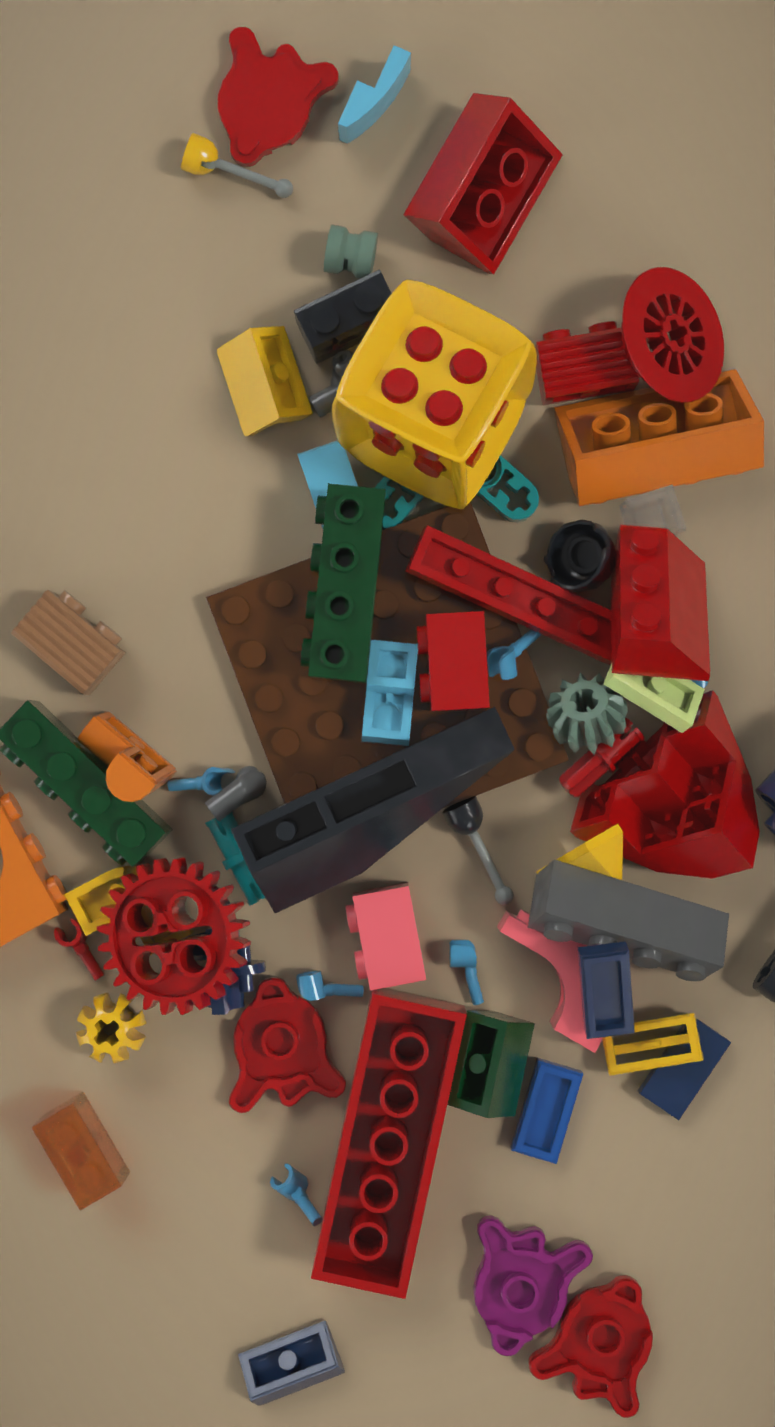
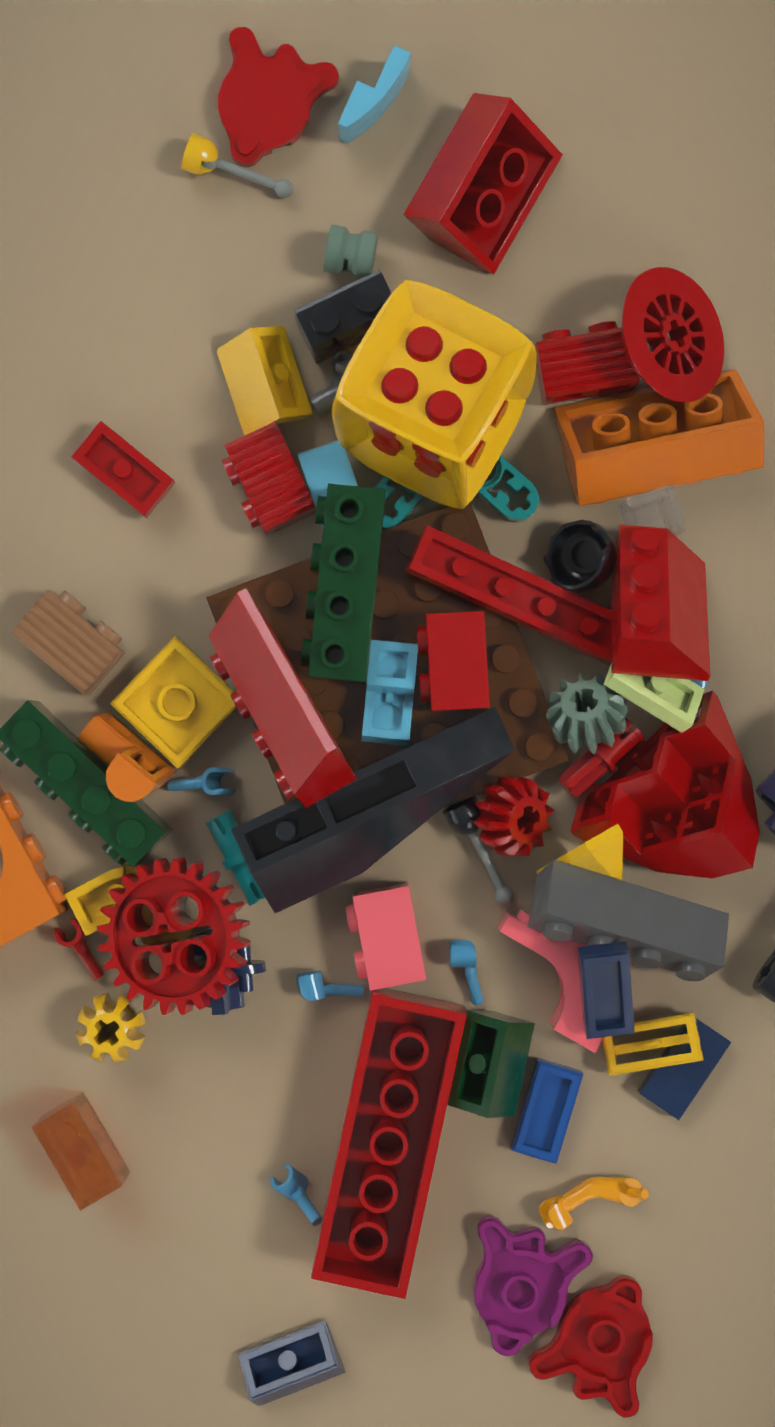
(123, 469): none -> red plate
(176, 702): none -> yellow plate
(246, 787): dark grey arm -> none
(269, 479): none -> red brick
(278, 702): none -> red slope
(281, 1048): red tile -> none
(503, 659): dark azure hand -> none
(513, 816): none -> red gear
(556, 1209): none -> light orange piece

